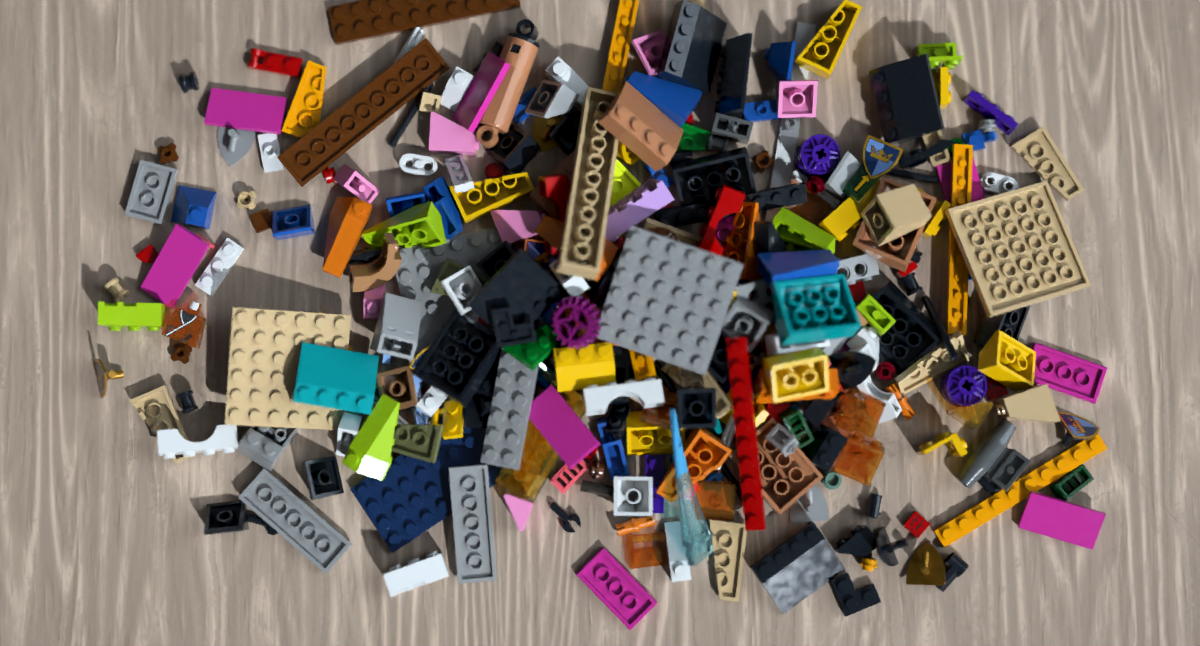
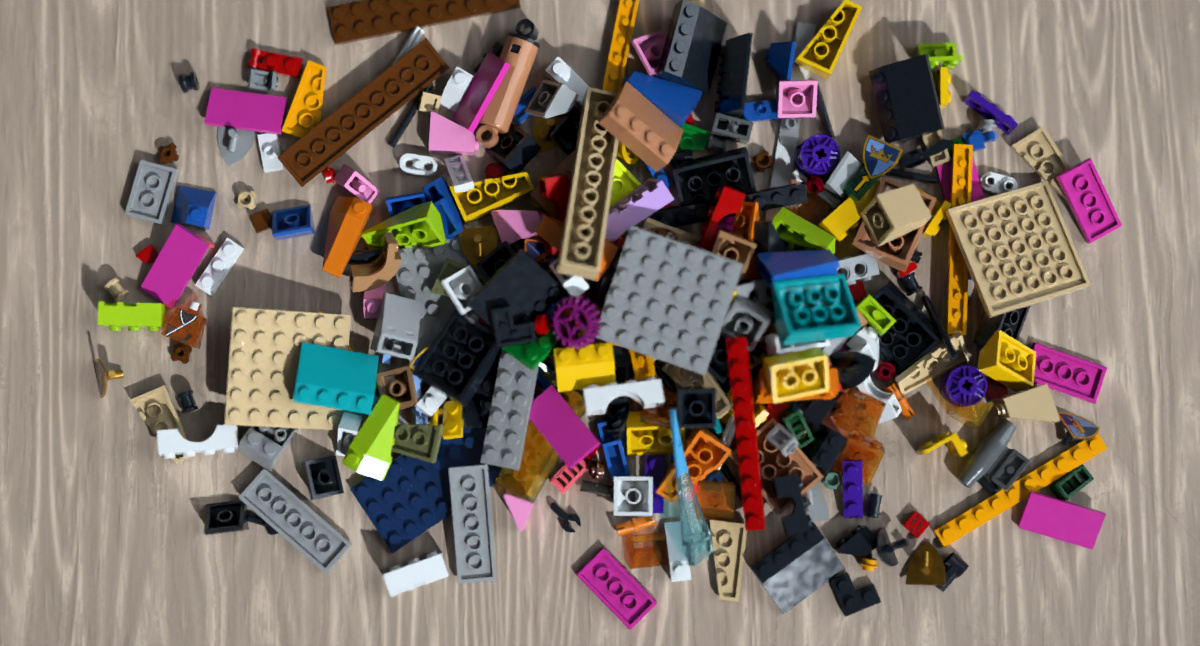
(262, 80): none -> dark grey bracket
(478, 243): none -> pearl gold shield
(542, 324): none -> red tile
(734, 248): none -> medium nougat slope
(797, 521): none -> black arch
(824, 114): none -> black bar
(852, 488): none -> dark purple plate
(1088, 200): none -> dark pink tile

